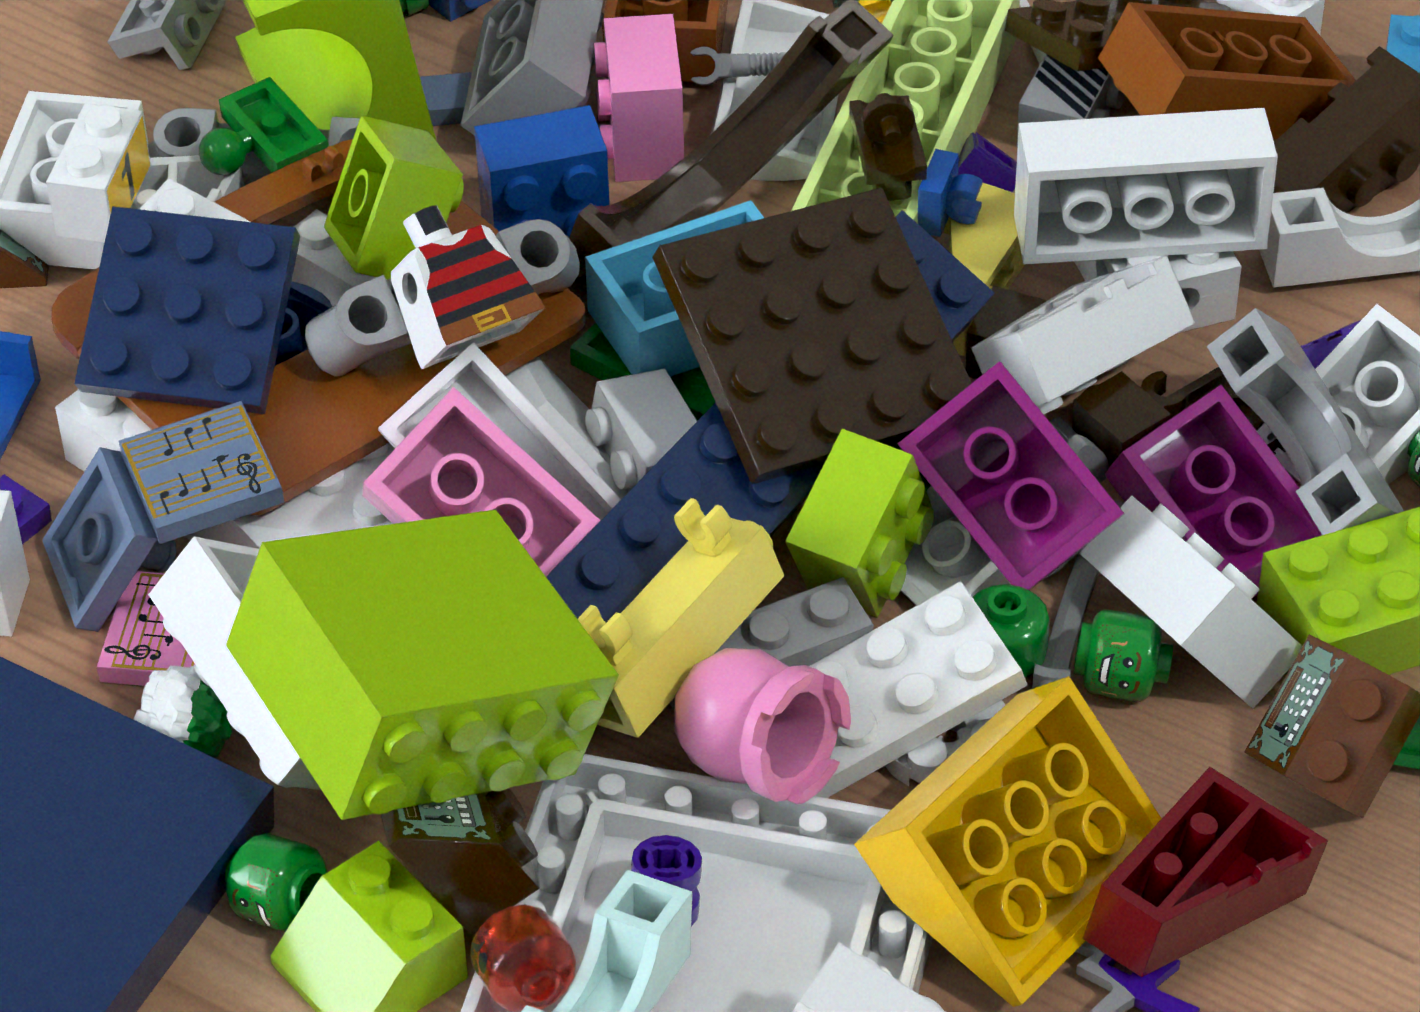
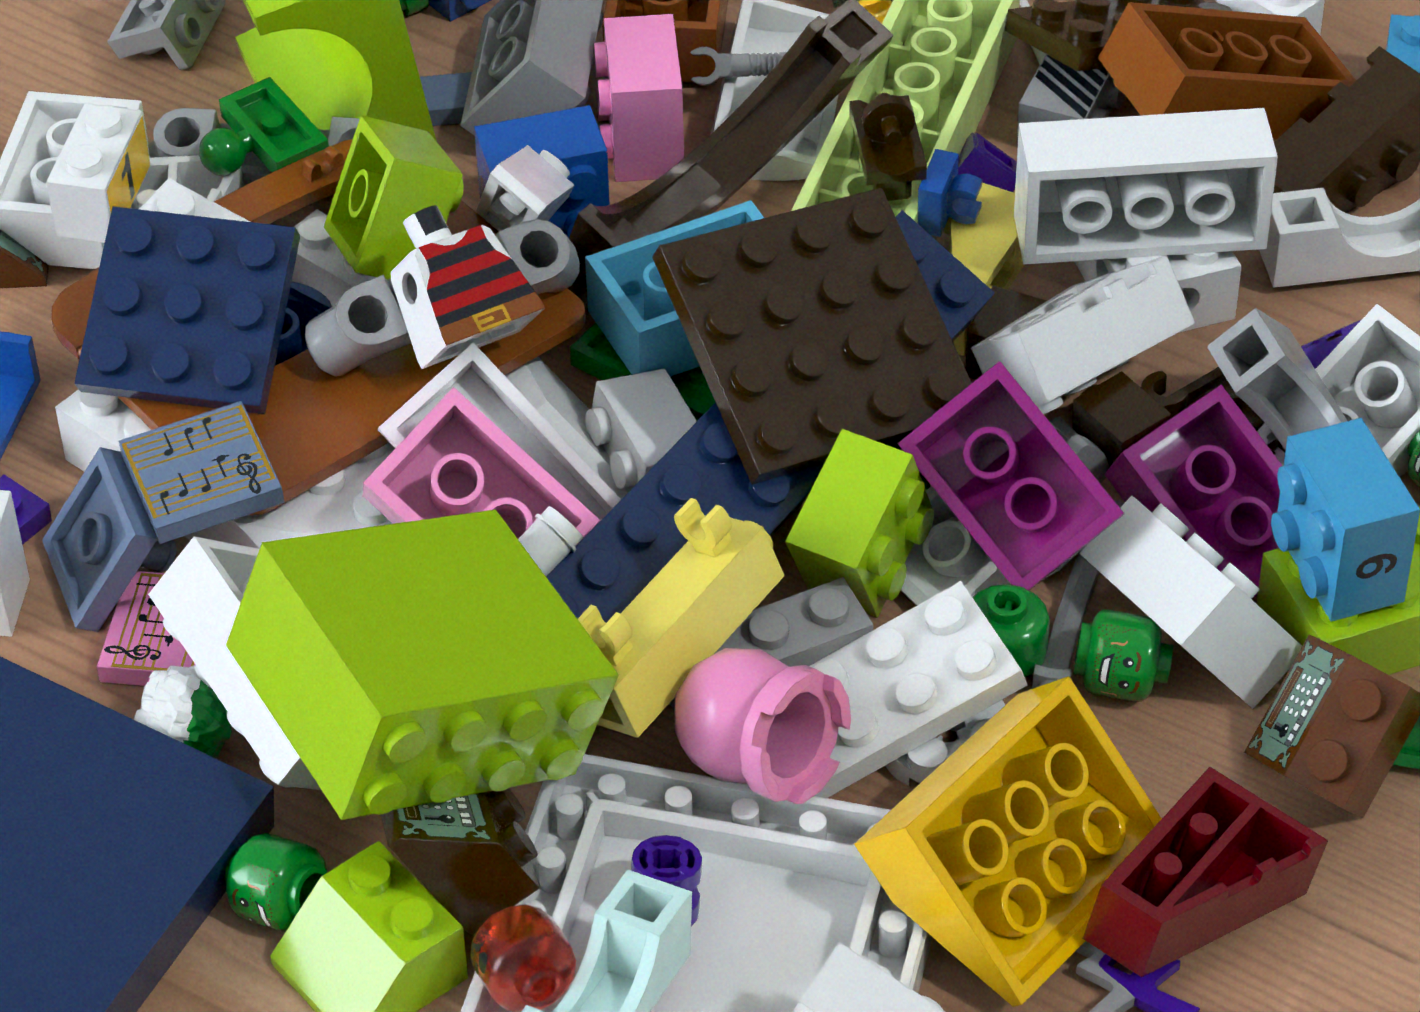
(524, 189): none -> white slope
(550, 539): none -> white piece
(1345, 519): none -> dark azure brick

